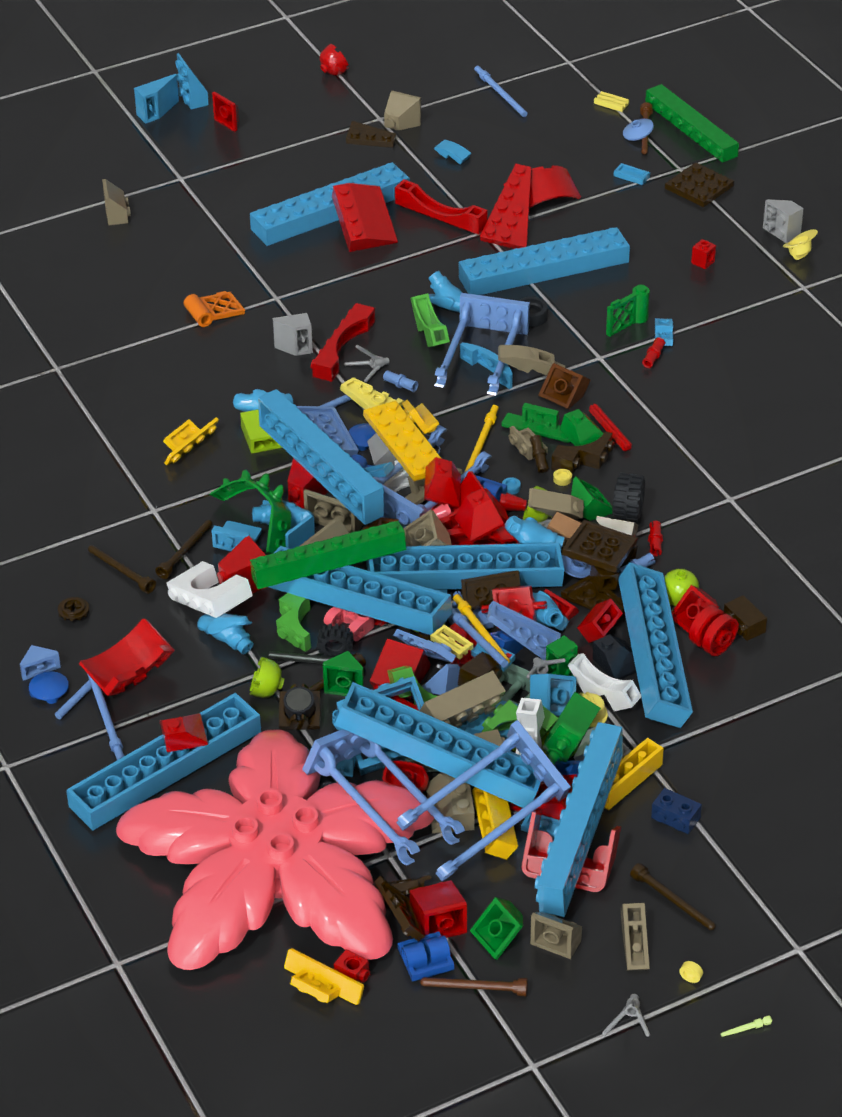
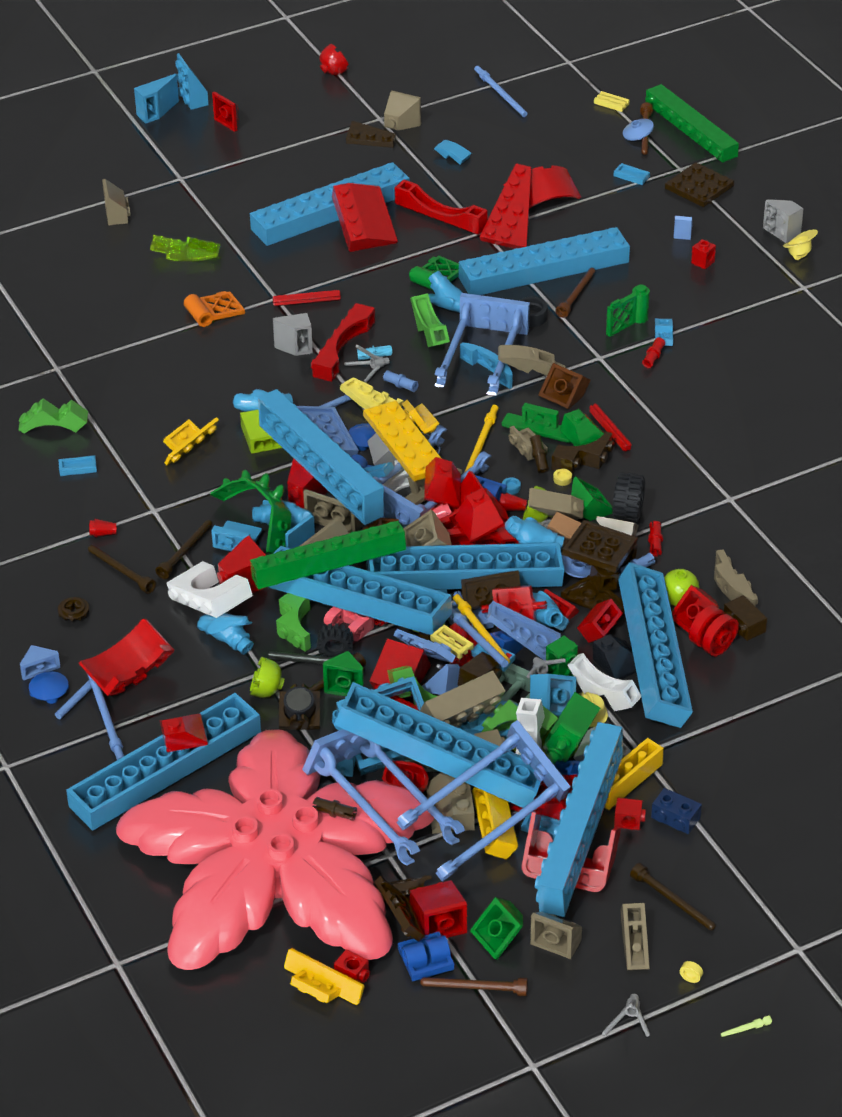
(44, 413): none -> bright green arch
(77, 465): none -> dark azure tile
(101, 528): none -> red cone
(191, 250): none -> clear neon green slope
(306, 297): none -> red axle
(334, 808): none -> dark brown pin
(379, 351): none -> medium azure axle
(421, 274): none -> green piece
(564, 308): none -> reddish brown piece
(629, 813): none -> red brick
(683, 227): none -> medium blue slope
(730, 582): none -> dark tan slope

